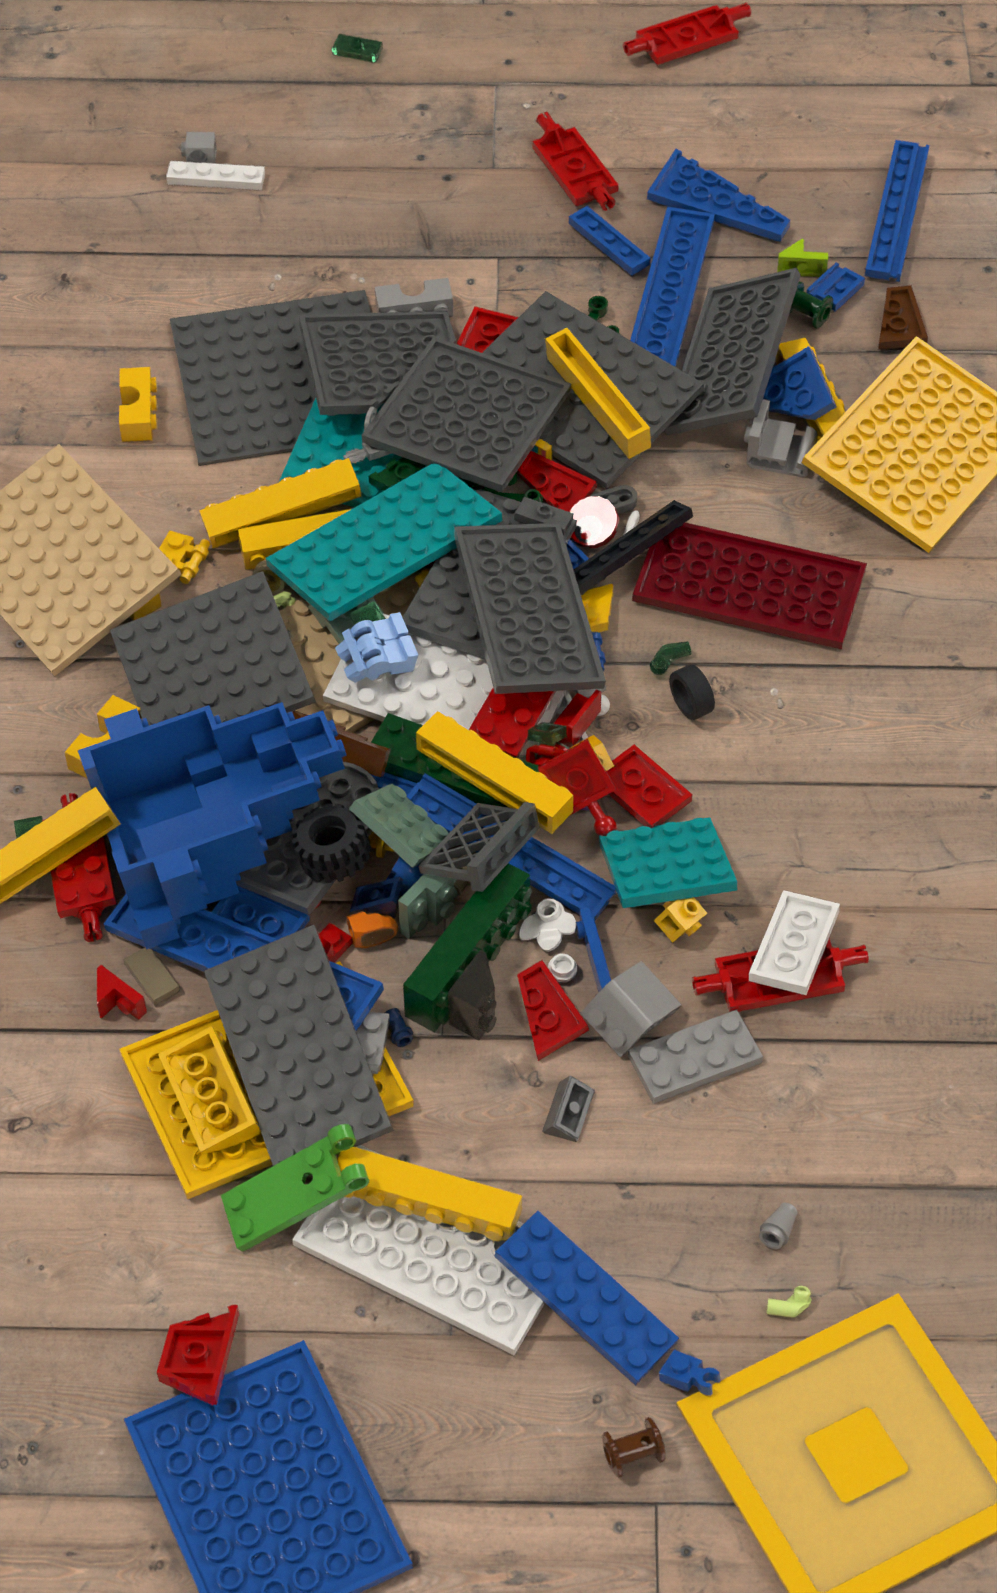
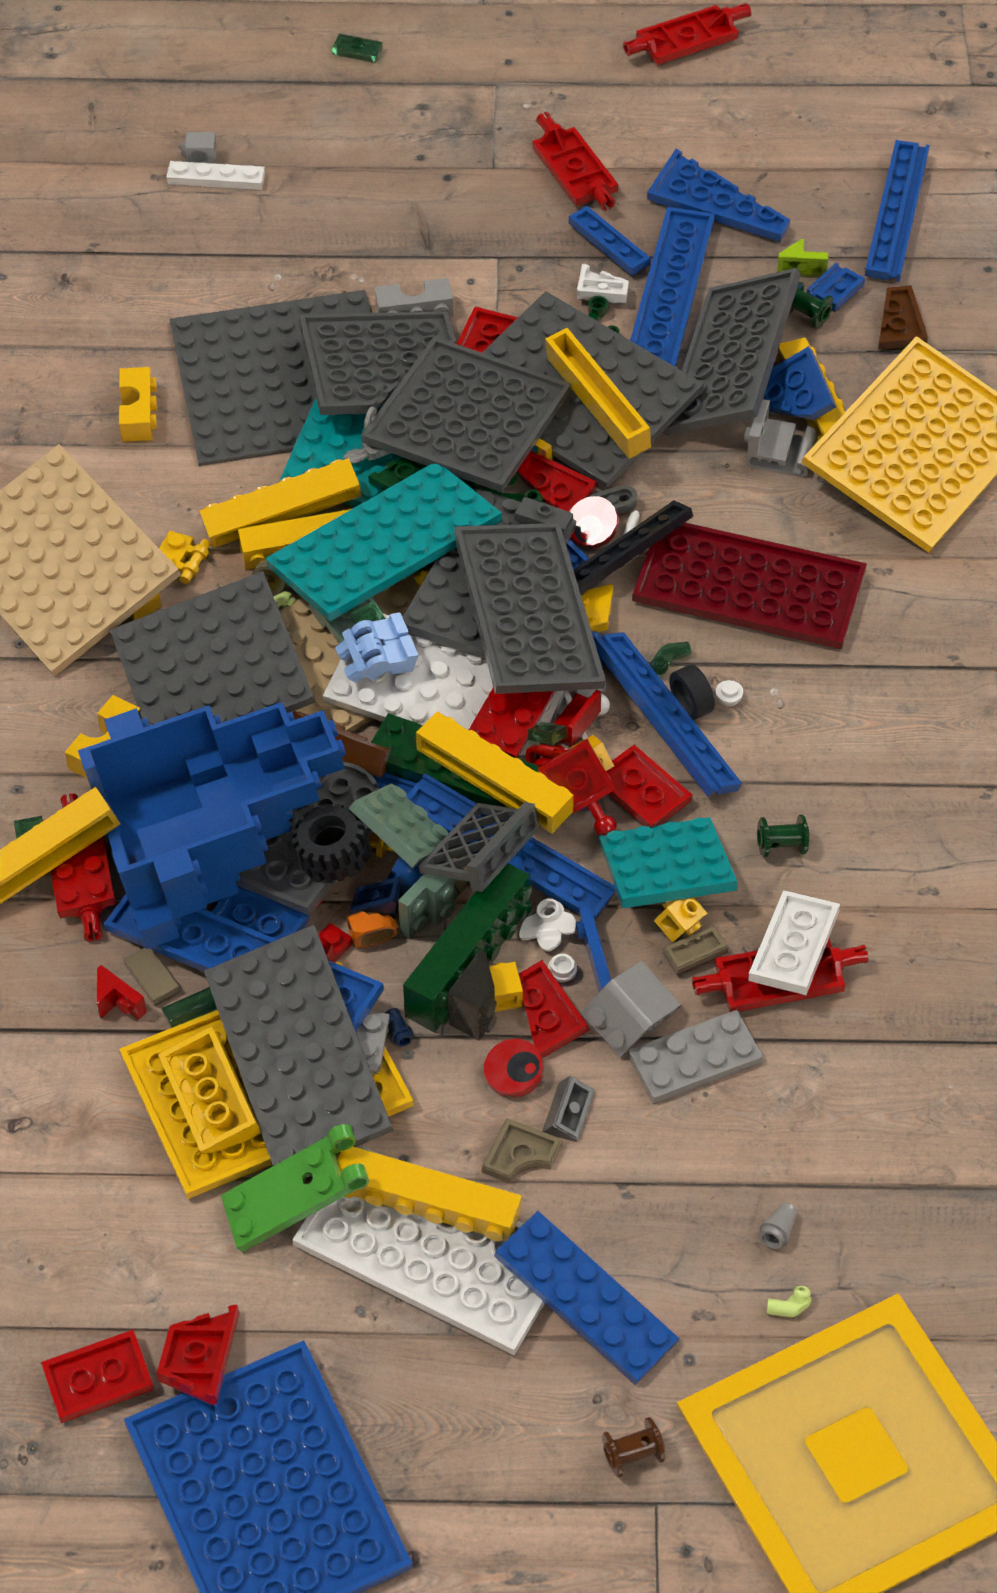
(97, 1376): none -> red plate
(189, 1008): none -> clear green plate
(507, 986): none -> yellow brick
(513, 1067): none -> red tile
(520, 1149): none -> dark tan tile
(592, 284): none -> white wing
(666, 714): none -> blue plate
(684, 1371): blue plate -> none
(695, 950): none -> dark tan plate
(729, 693): none -> white plate
(783, 835): none -> dark green hose

